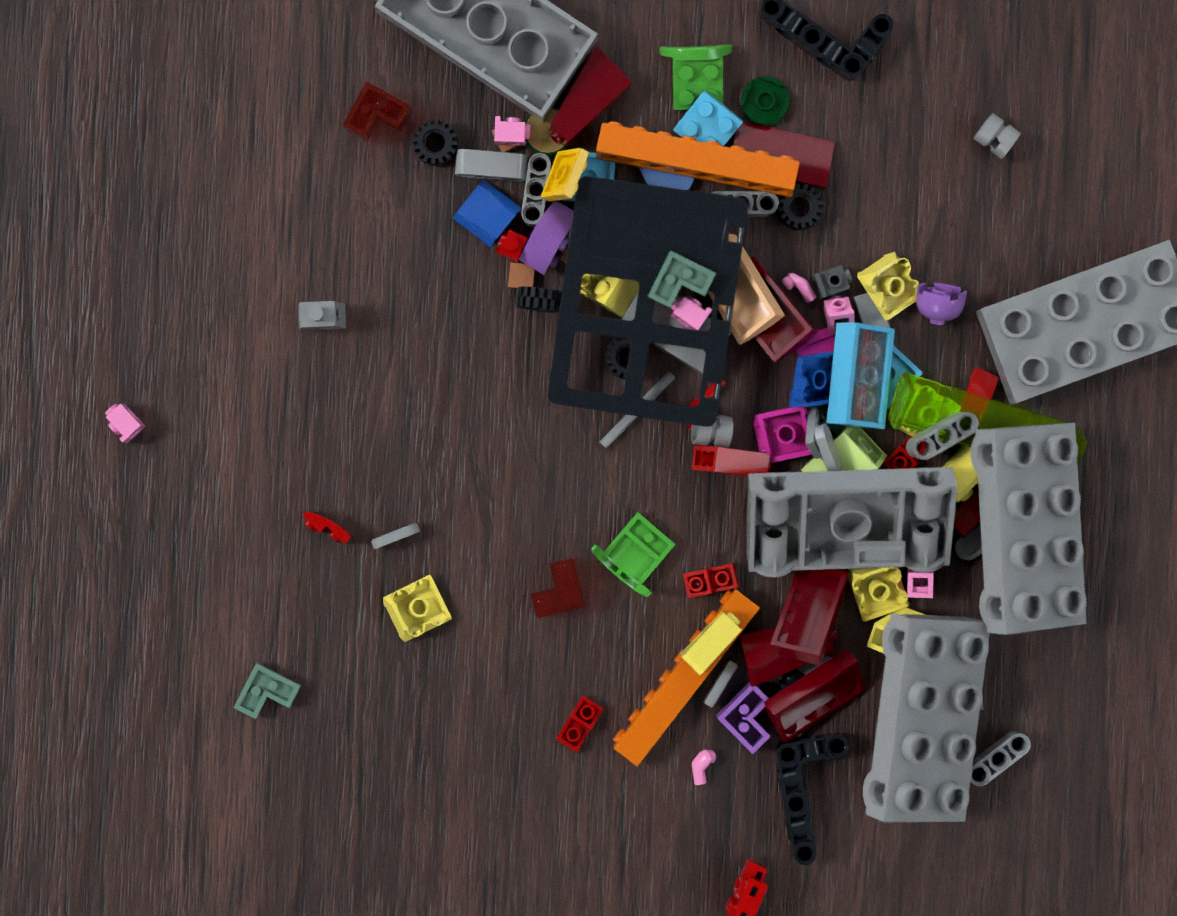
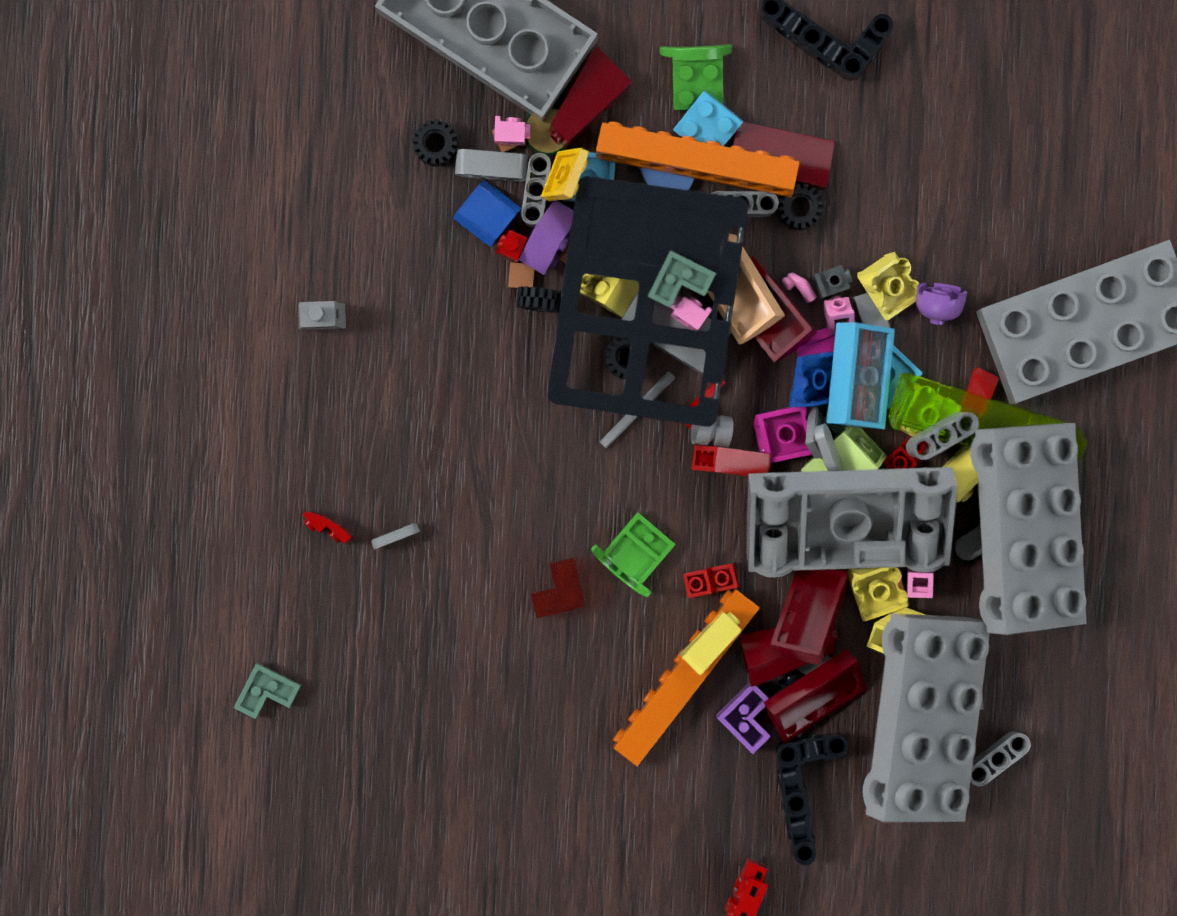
(124, 422): bright pink brick -> none
(375, 106): clear red brick -> none
(416, 608): light yellow slope -> none
(579, 724): red slope -> none
(699, 765): bright pink arm -> none
(720, 683): light grey tile -> none
(765, 101): dark green tile -> none
(967, 515): red slope -> none
(997, 136): light grey wheel -> none

